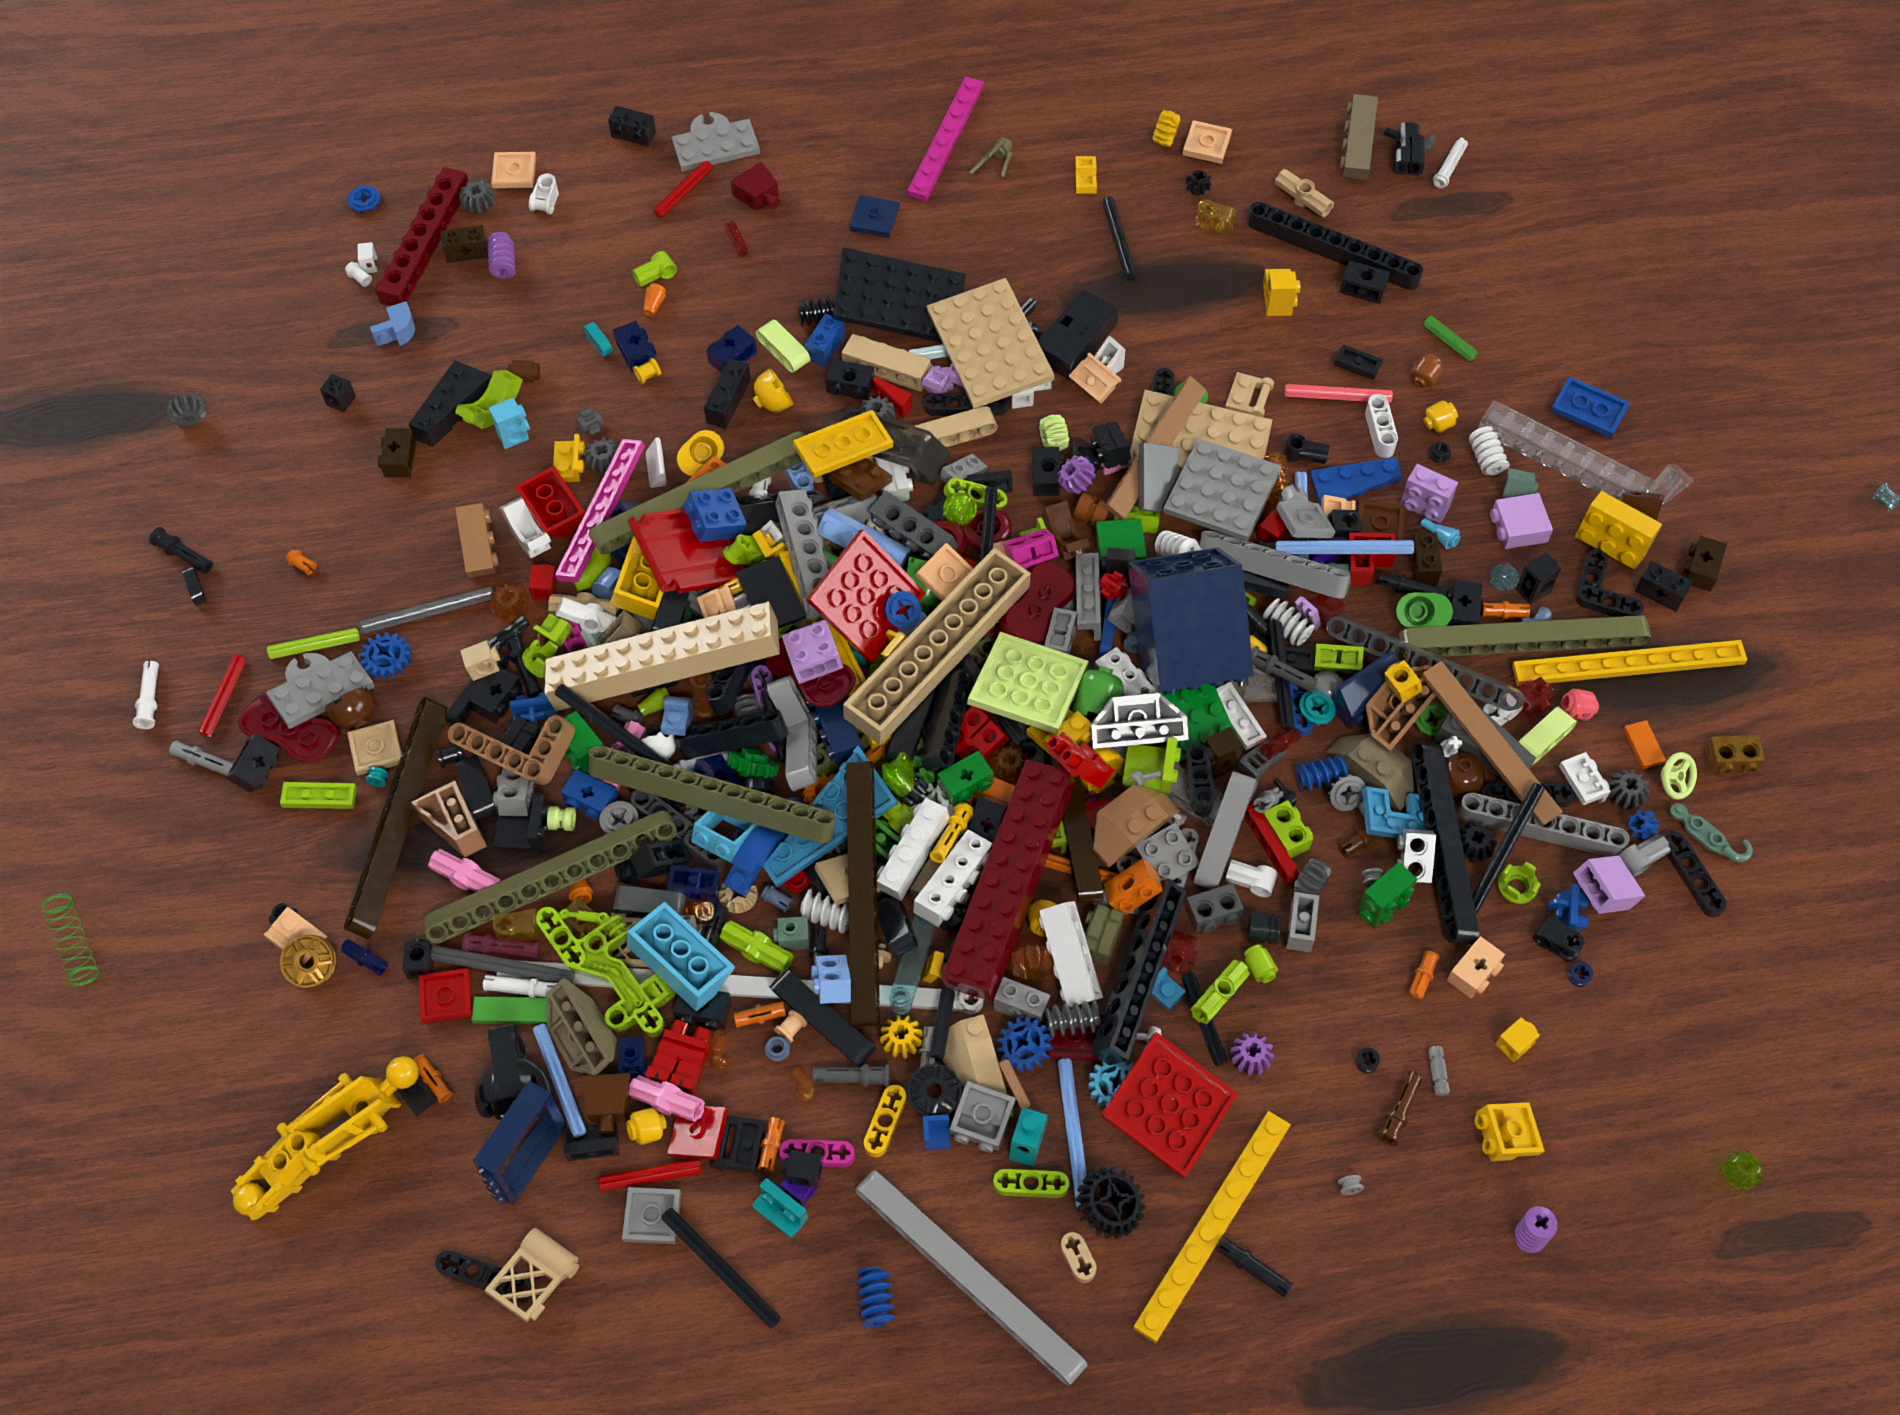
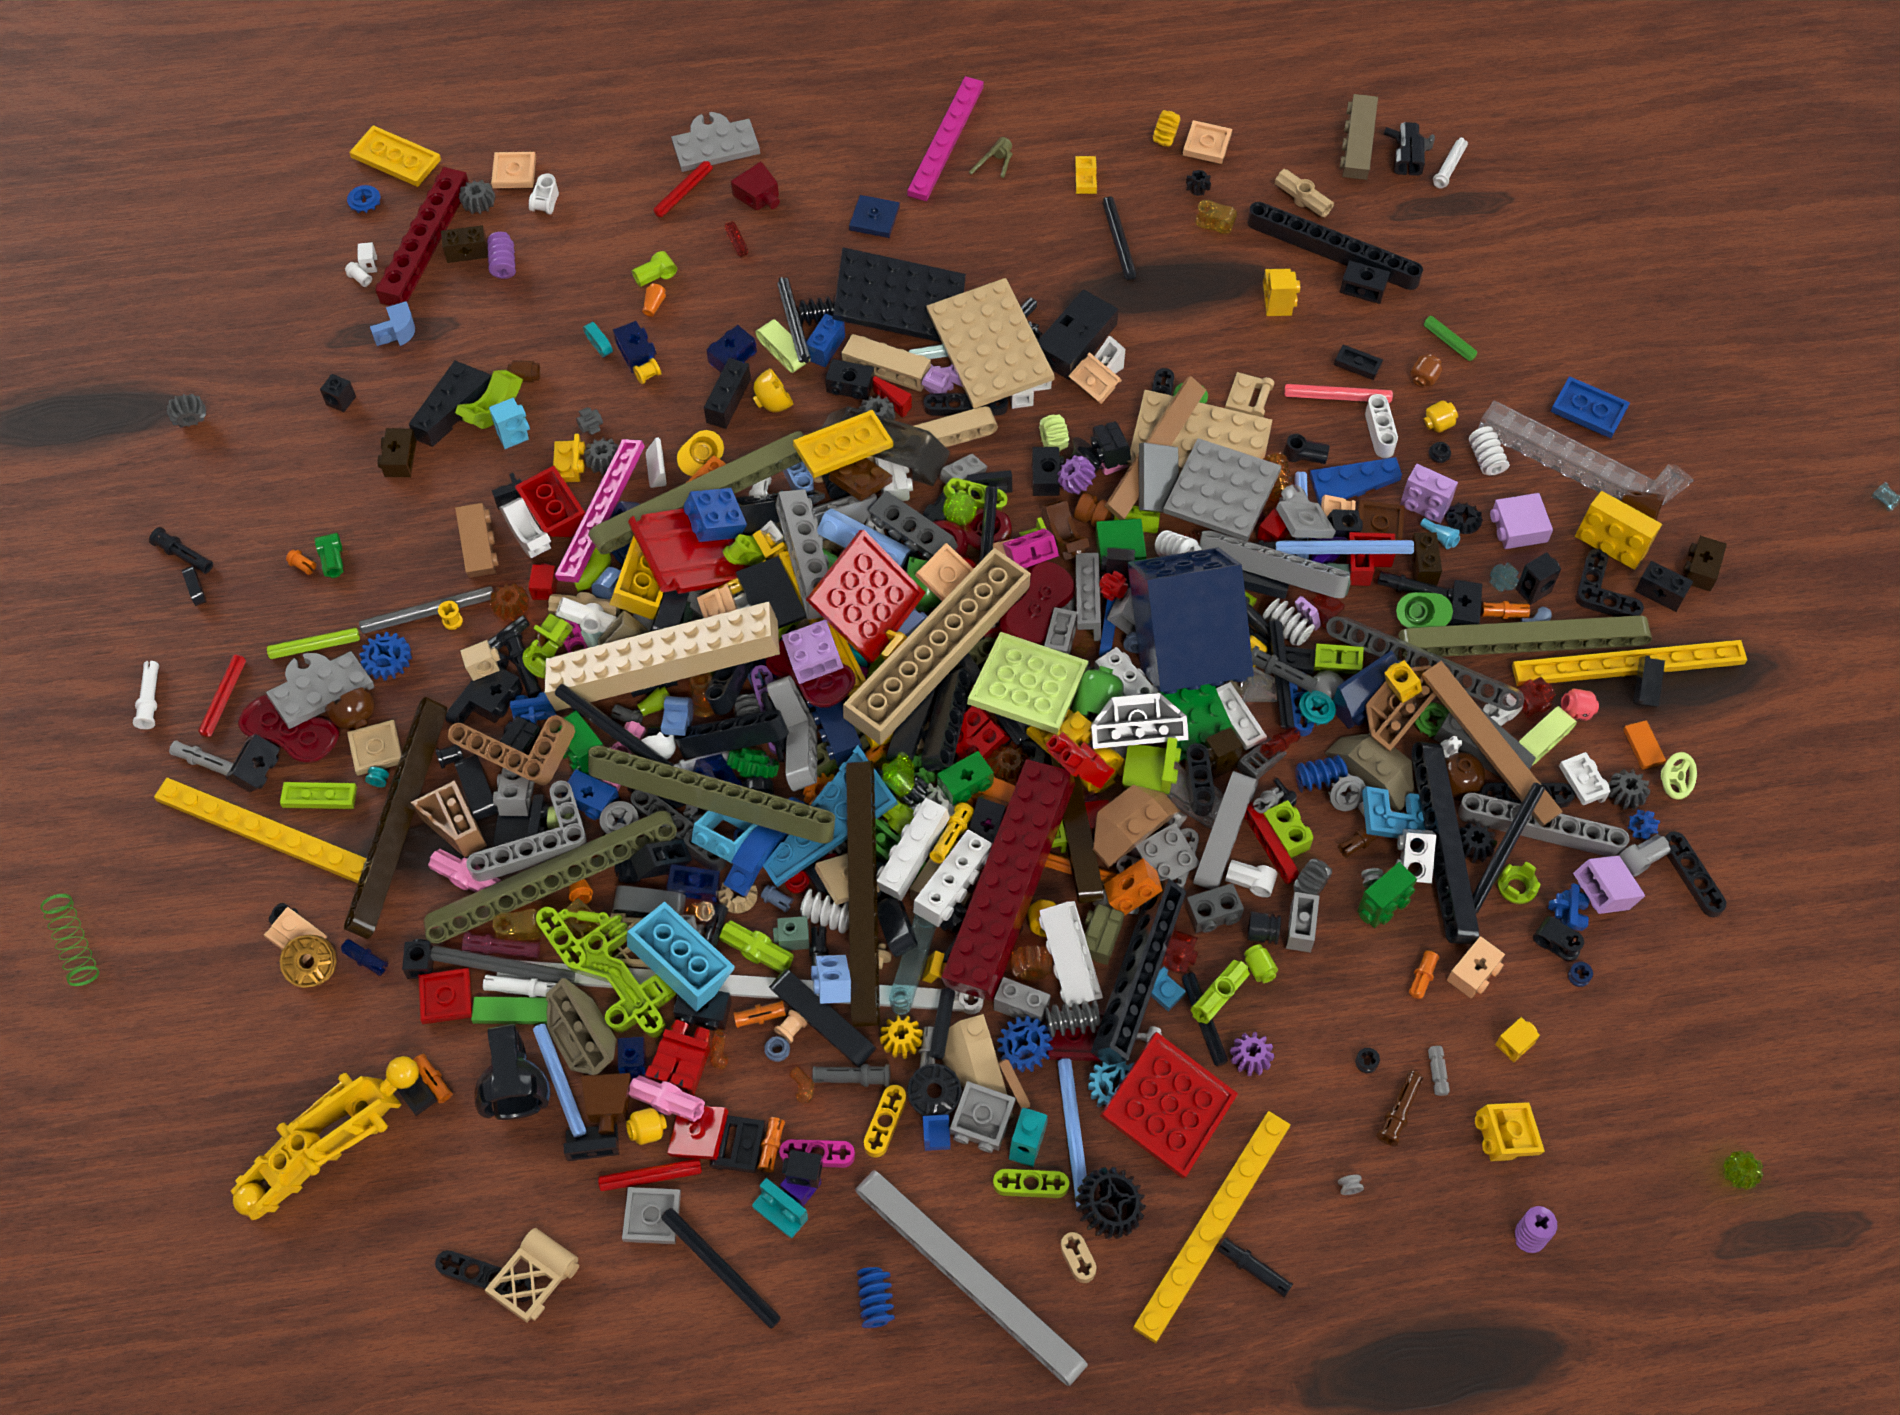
(261, 829): none -> yellow plate
(329, 551): none -> green piece
(395, 156): none -> yellow plate
(447, 614): none -> yellow bush
(506, 493): none -> black bracket
(528, 1105): dark blue window -> none
(535, 842): none -> light grey beam
(632, 126): black brick -> none
(794, 320): none -> black axle
(912, 613): blue gear -> none
(1140, 778): light grey hand -> none
(1455, 519): none -> black gear
(1519, 483): sand green brick -> none
(1649, 681): none -> black panel
(1708, 834): sand green piece -> none
(1734, 749): pearl gold brick -> none

